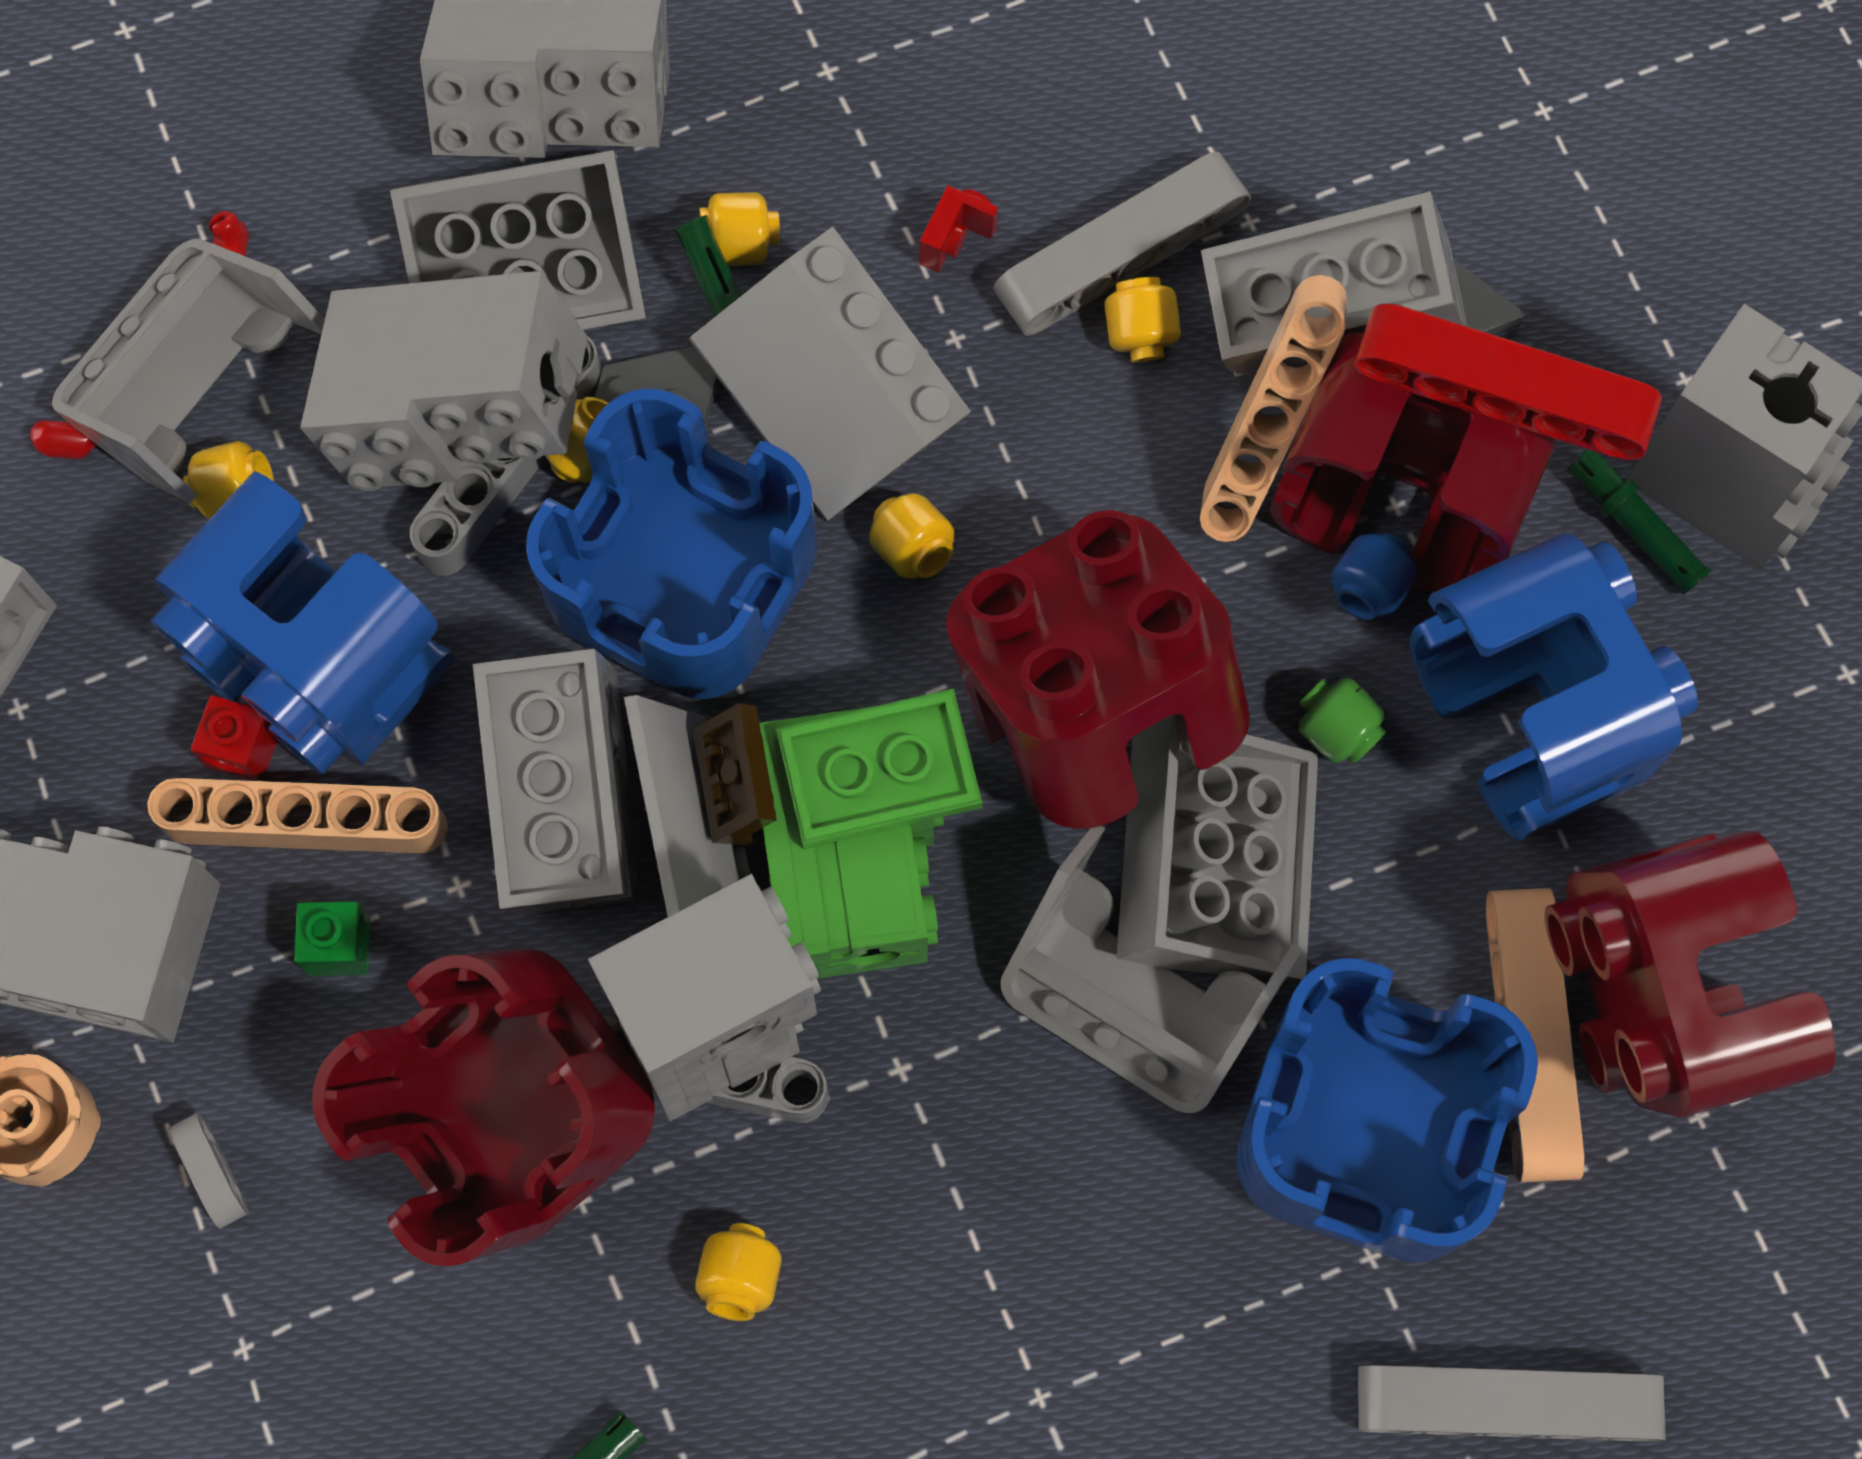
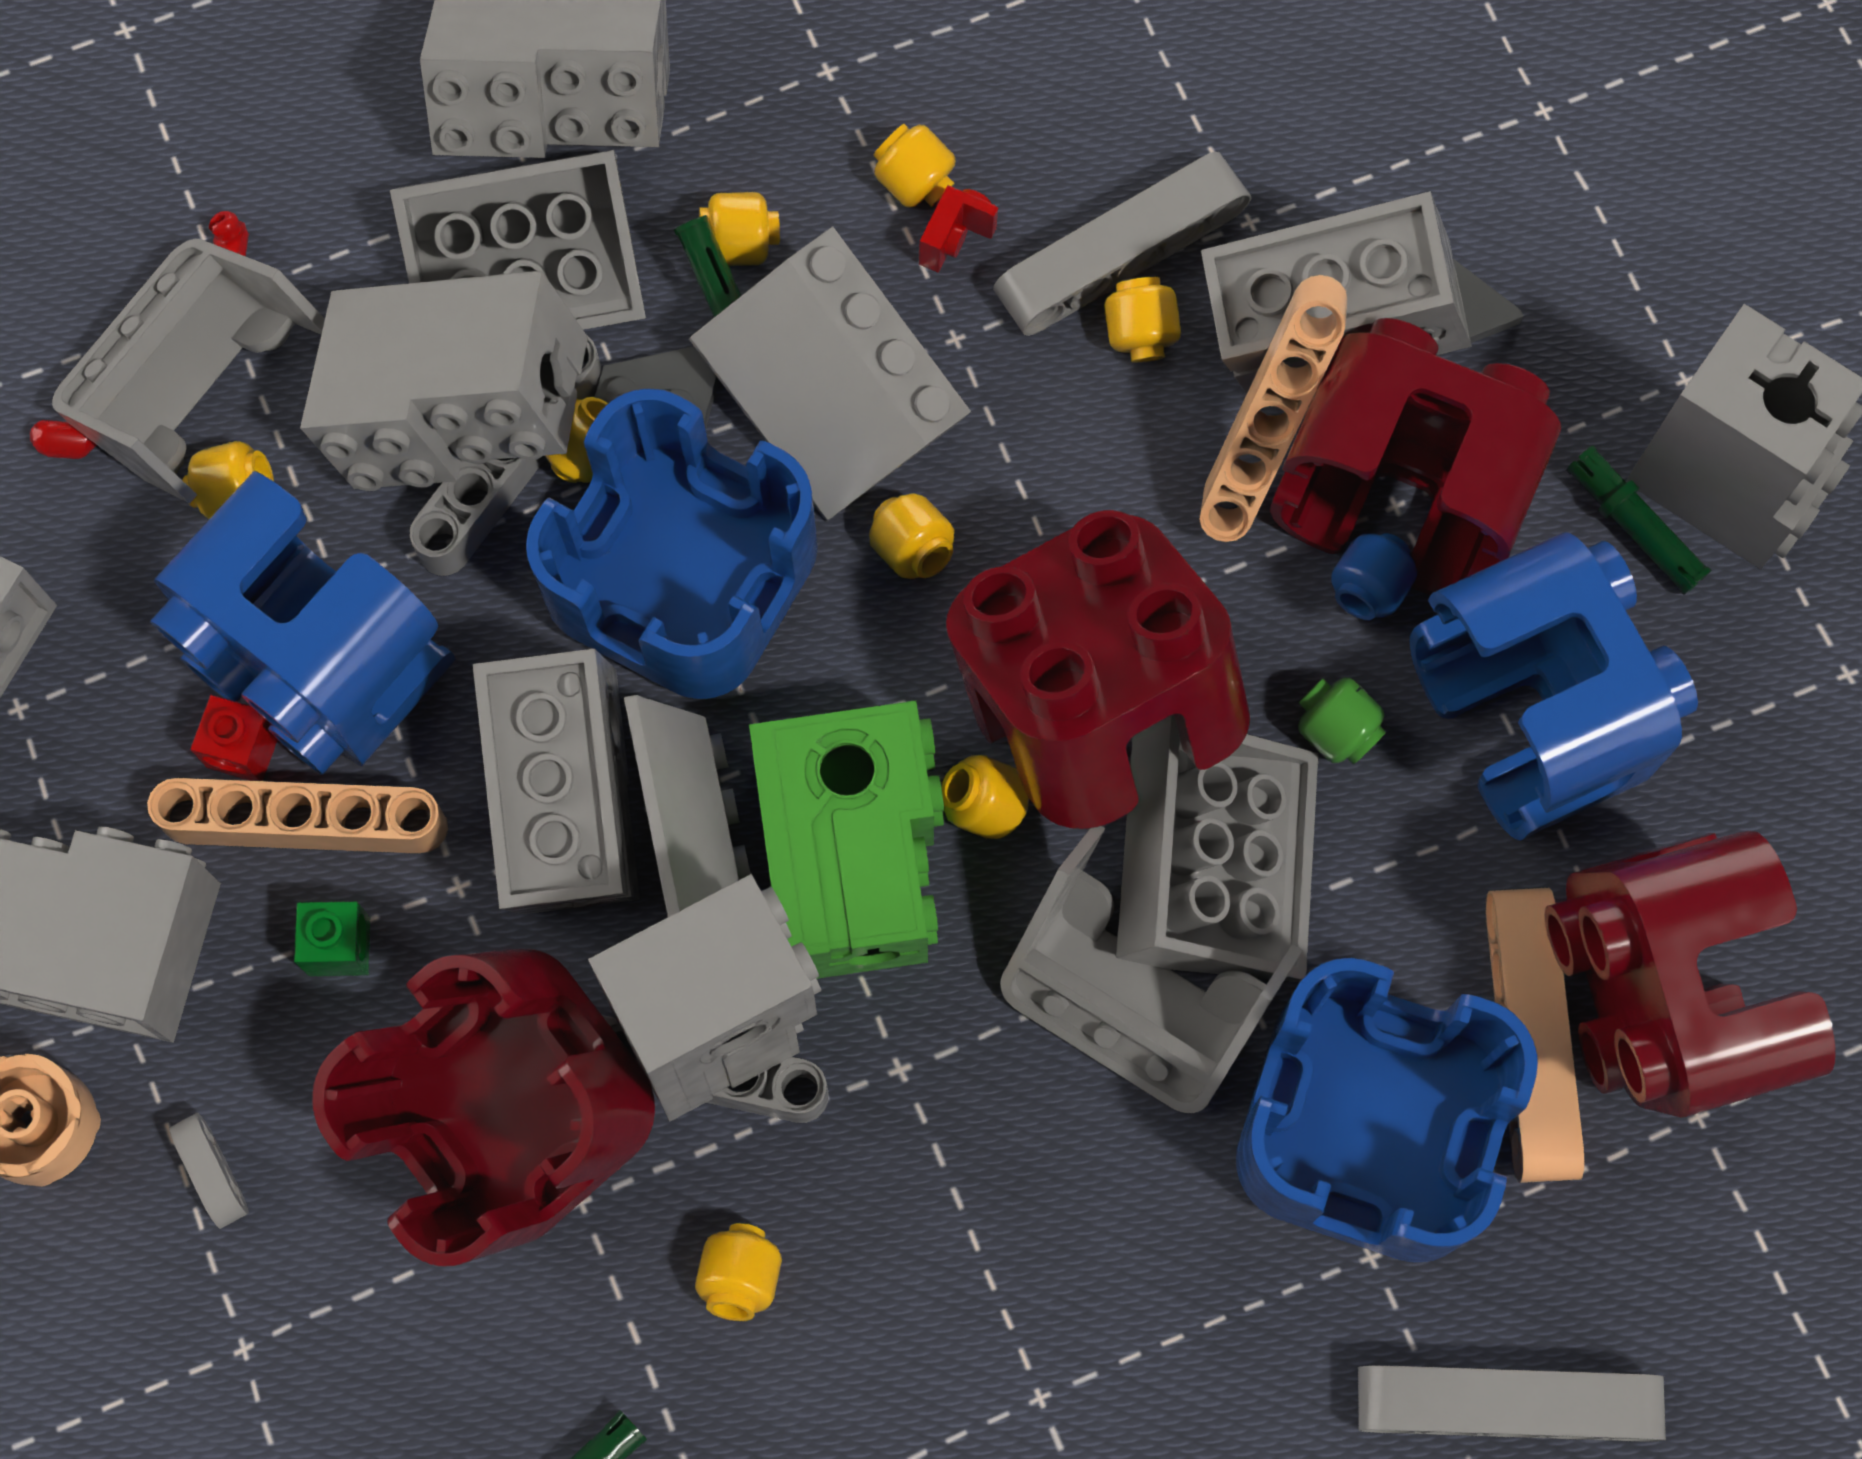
(735, 776): dark brown bracket -> none
(879, 768): bright green tile -> none
(914, 165): none -> yellow head
(984, 797): none -> yellow head
(1508, 381): red beam -> none

